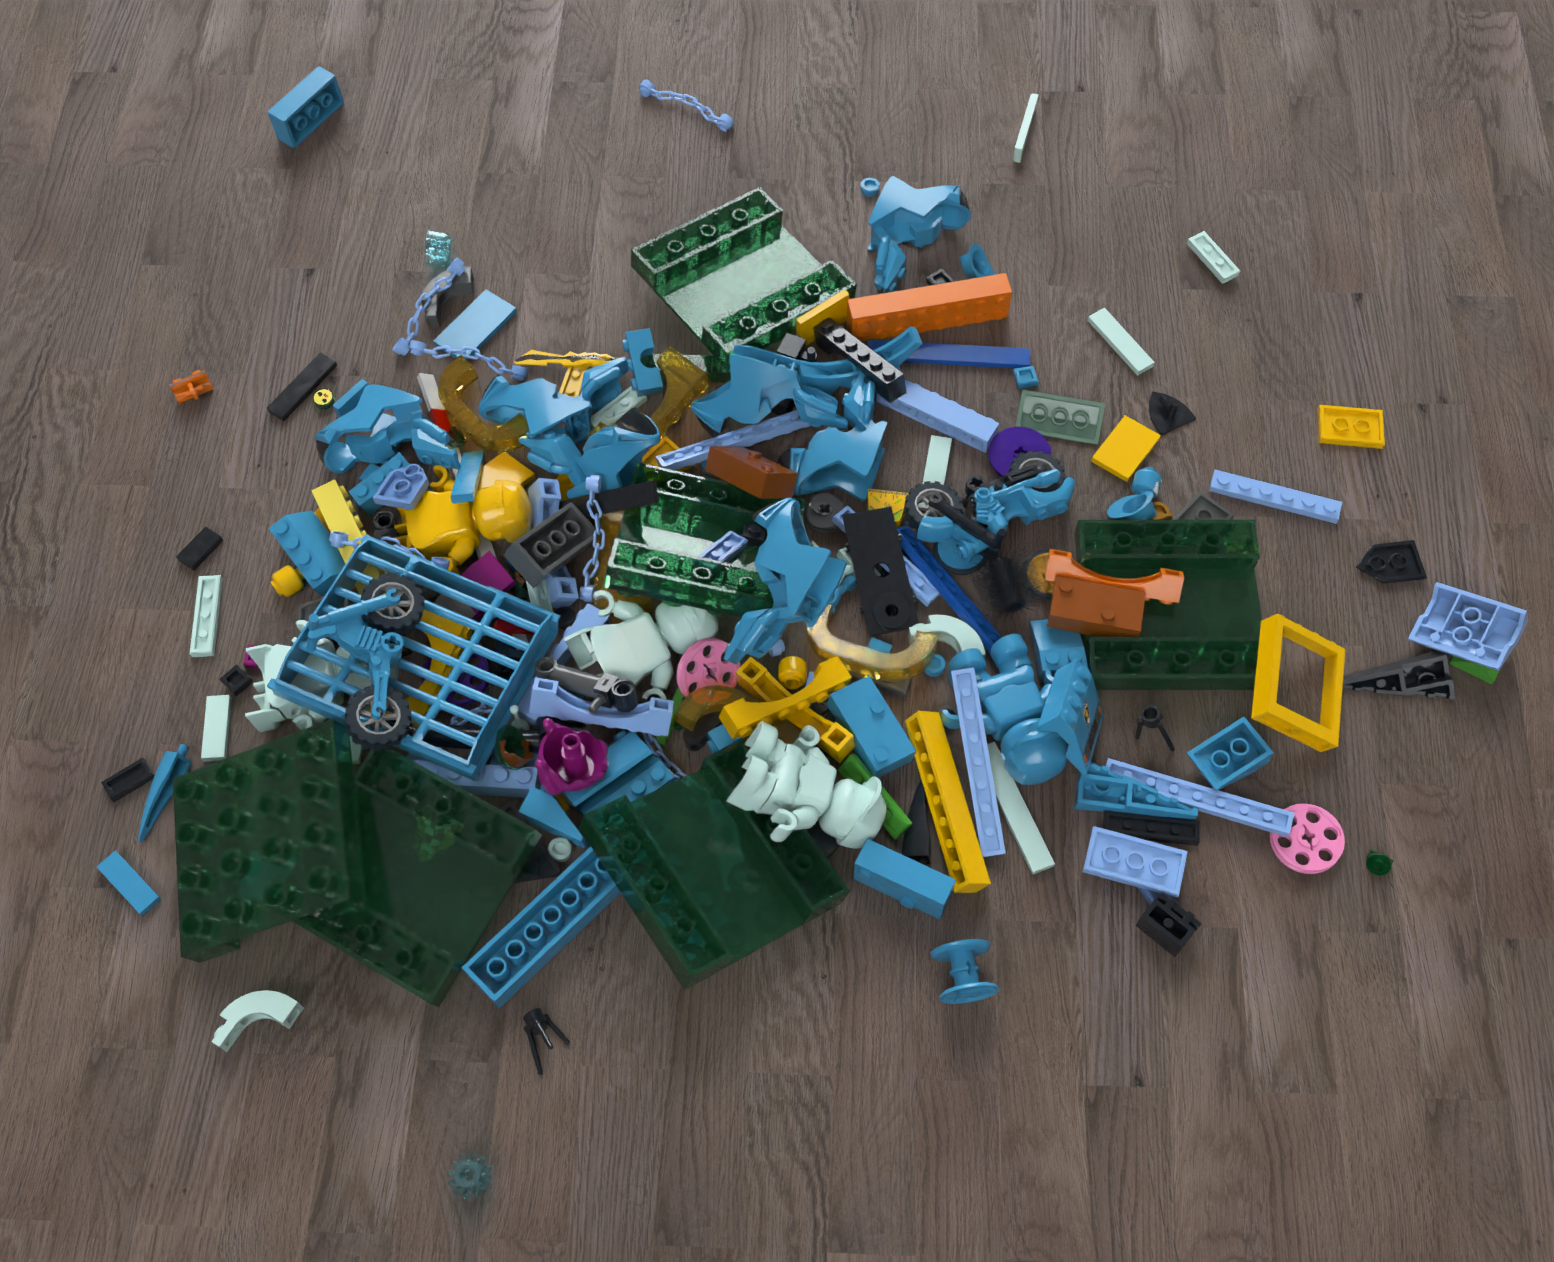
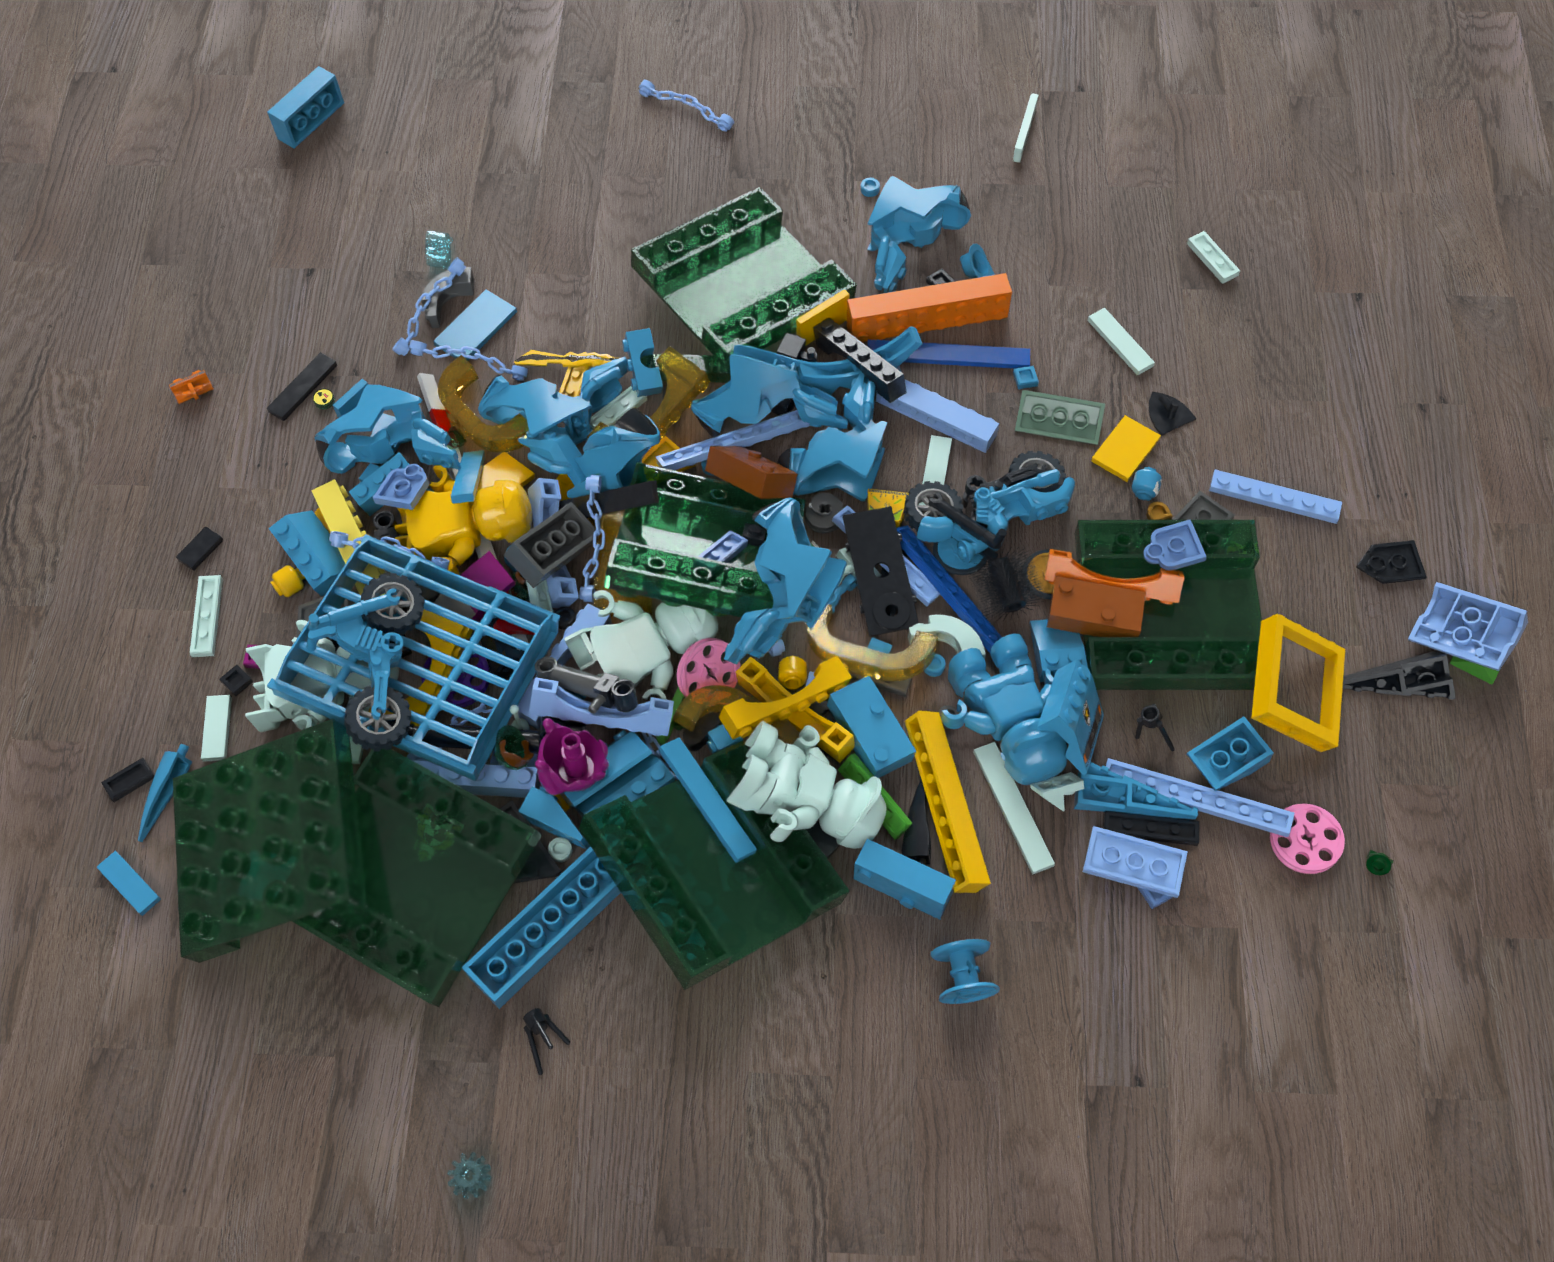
(255, 1007): light aqua arch -> none
(707, 800): none -> dark azure tile
(978, 762): light blue plate -> none
(1013, 440): dark purple piece -> none
(1057, 787): none -> light aqua slope
(1134, 507): dark azure piece -> none
(1168, 924): black brick -> none
(1175, 546): none -> medium blue plate
(1351, 426): yellow tile -> none

